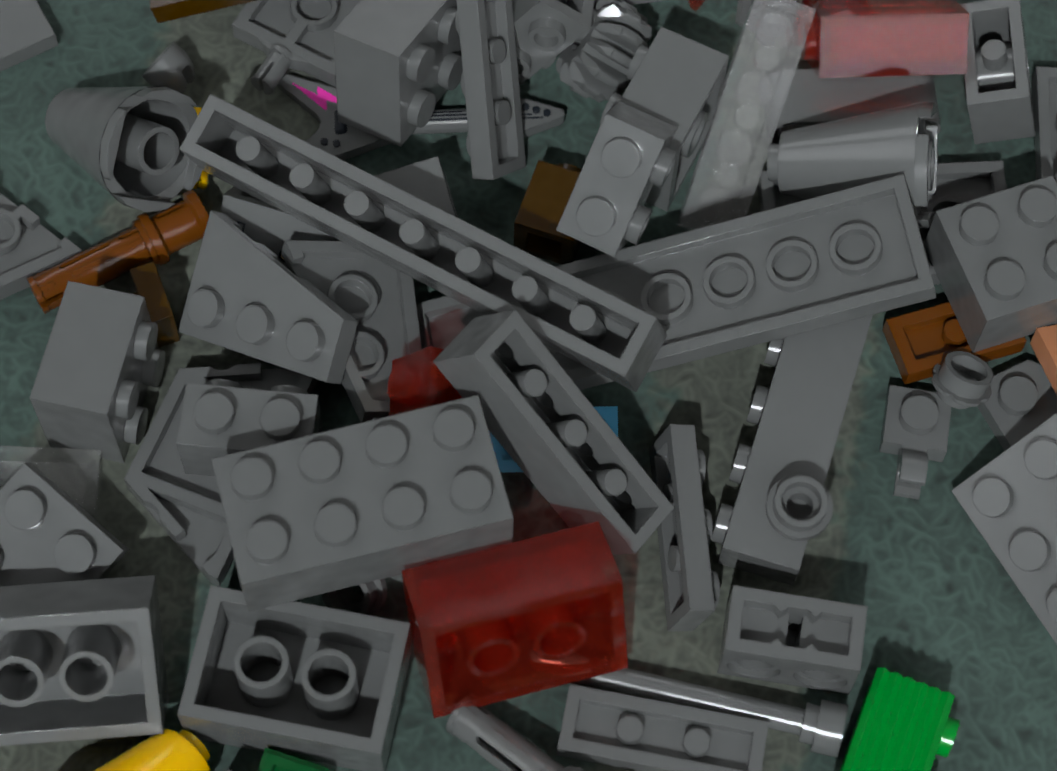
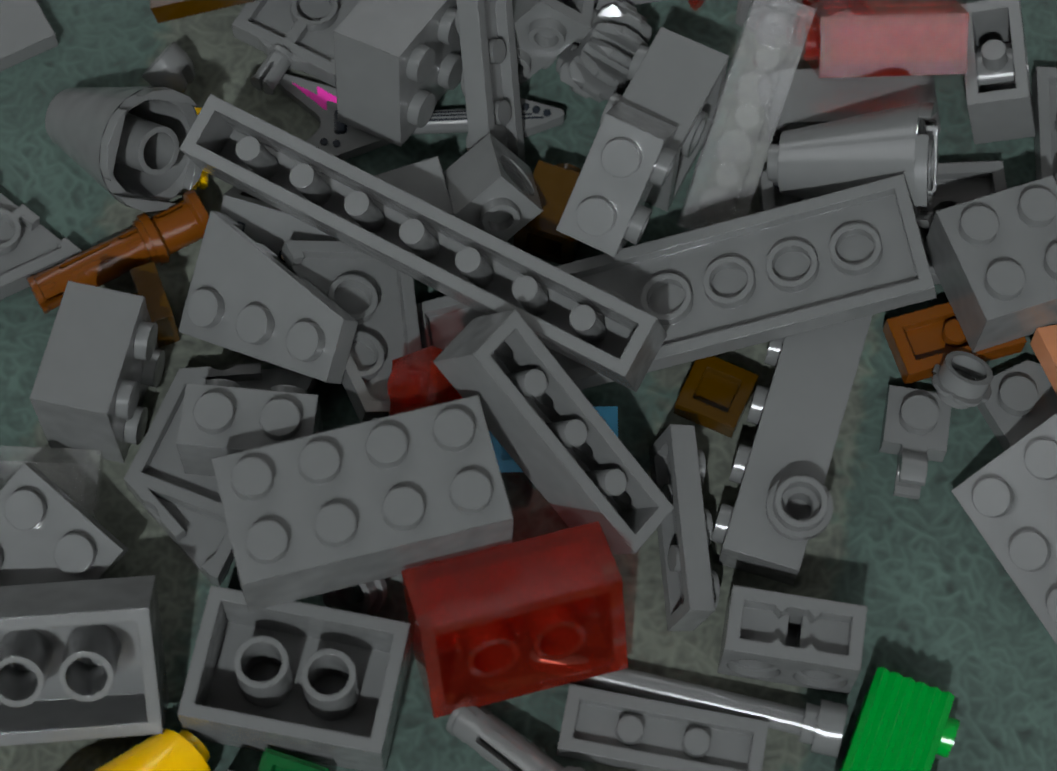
(493, 189): none -> dark grey brick
(716, 395): none -> dark brown plate

